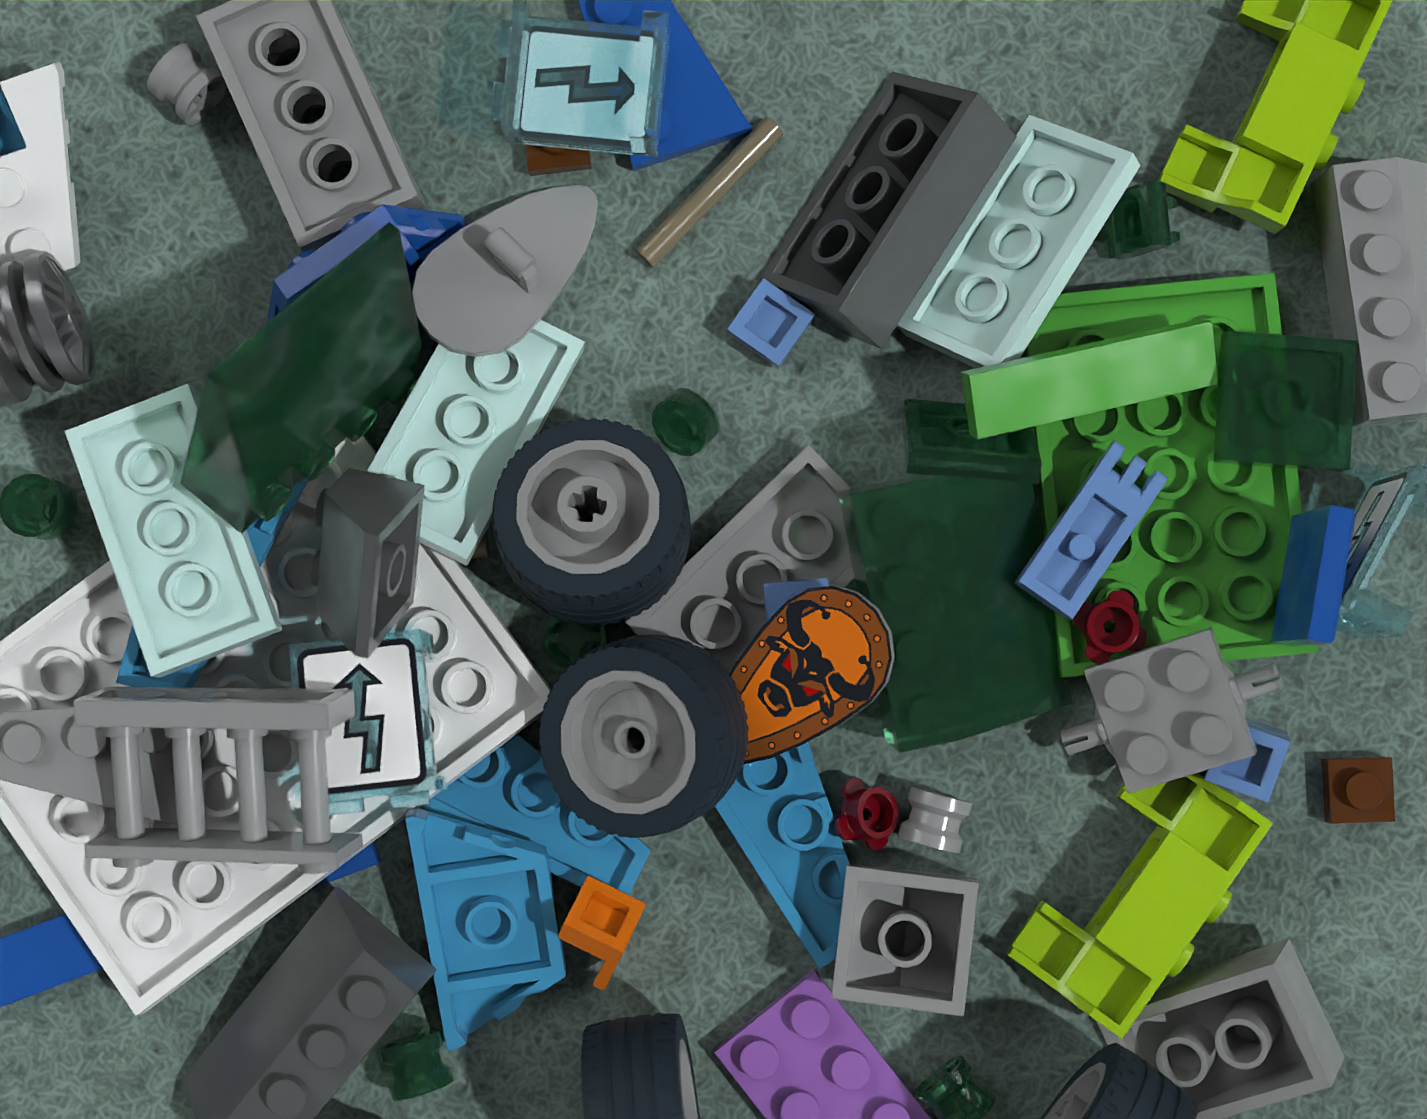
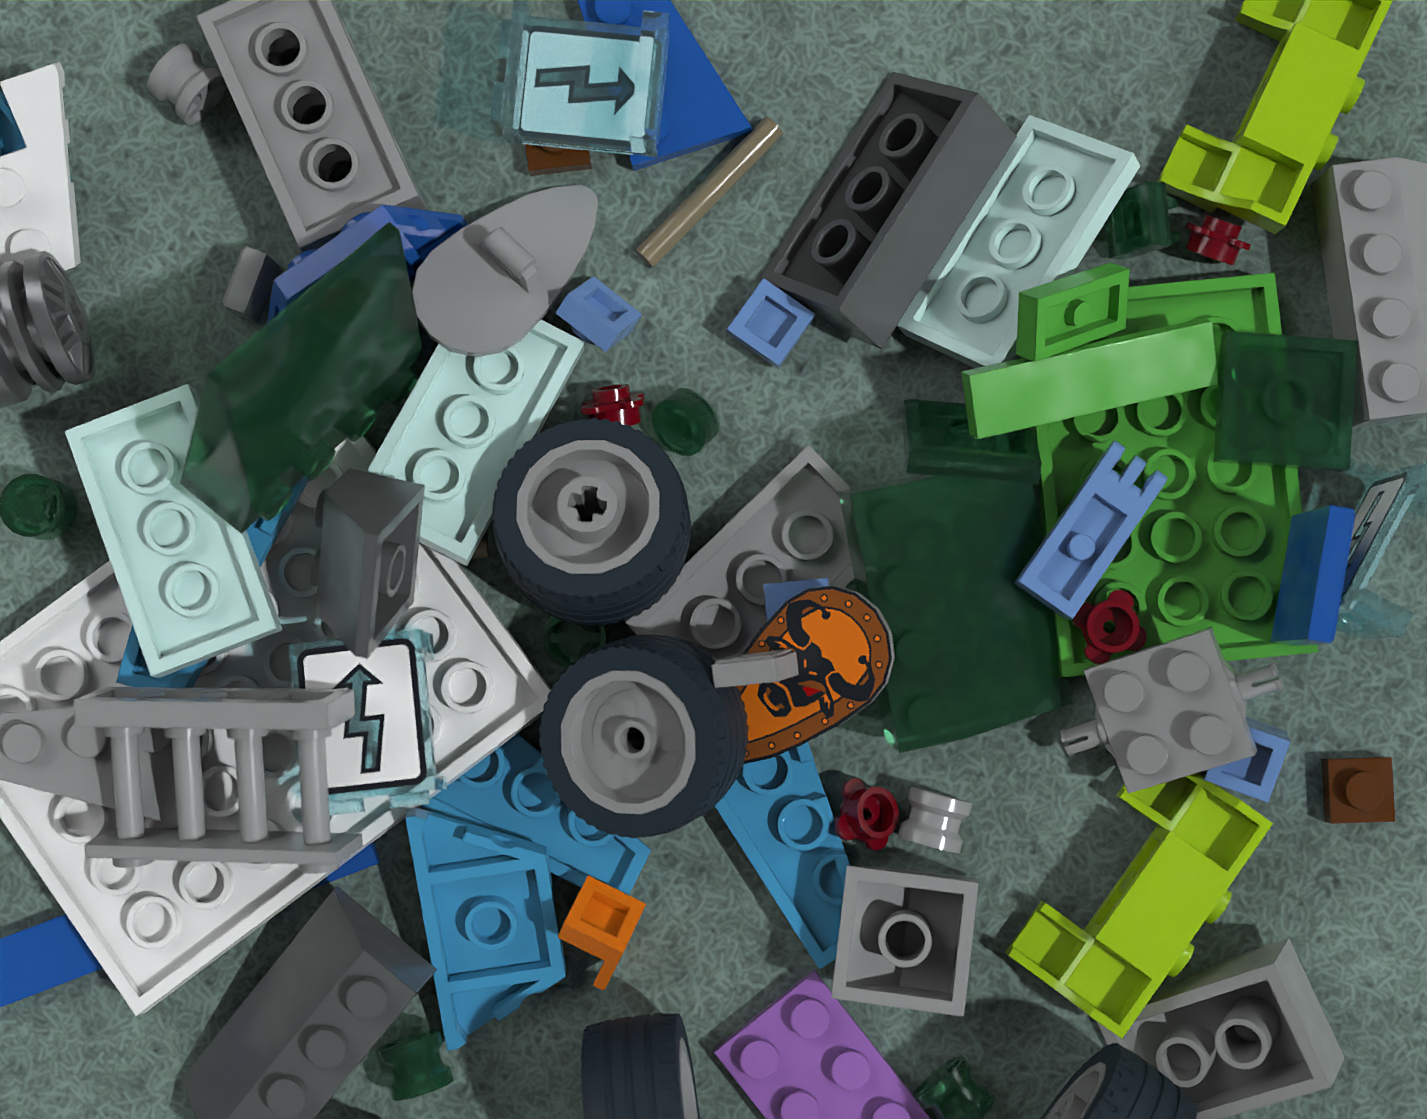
(250, 284): none -> light grey tile
(598, 314): none -> medium blue plate
(615, 404): none -> dark red plate
(755, 668): none -> light grey tile
(1072, 311): none -> bright green plate
(1216, 240): none -> dark red plate

